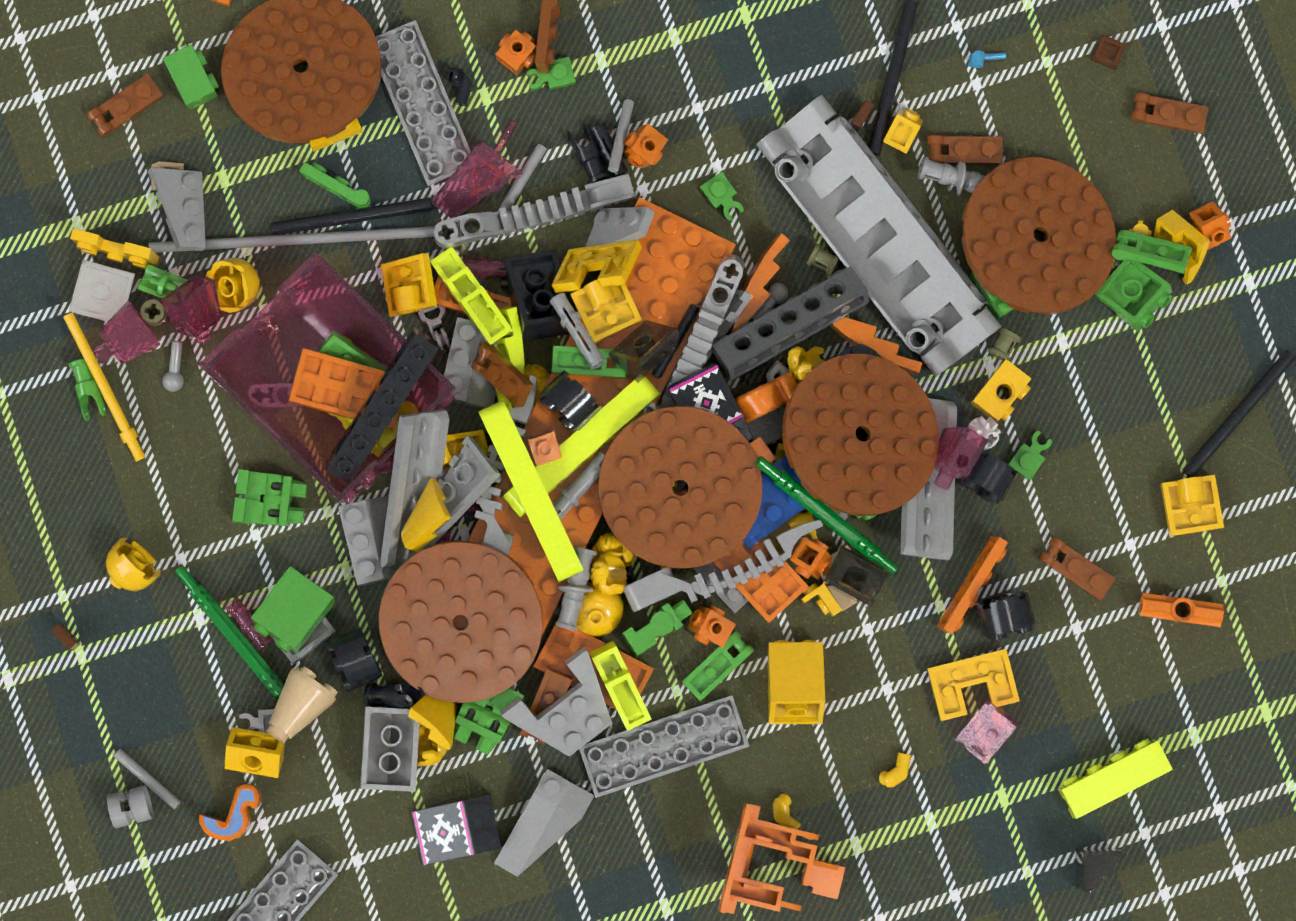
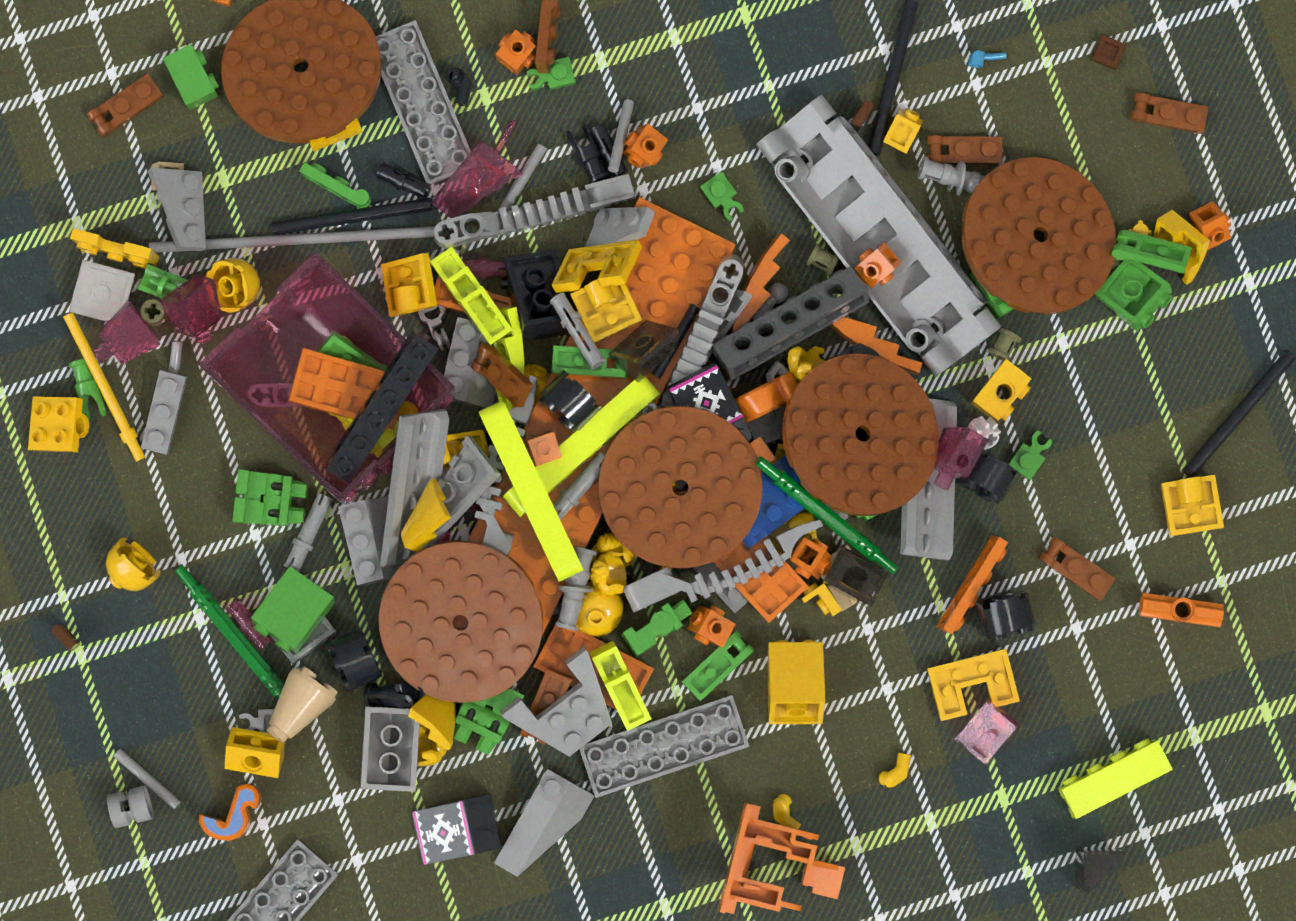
(57, 424): none -> yellow plate
(164, 412): none -> light grey plate
(308, 532): none -> light grey pin
(403, 181): none -> black pin
(877, 265): none -> orange brick

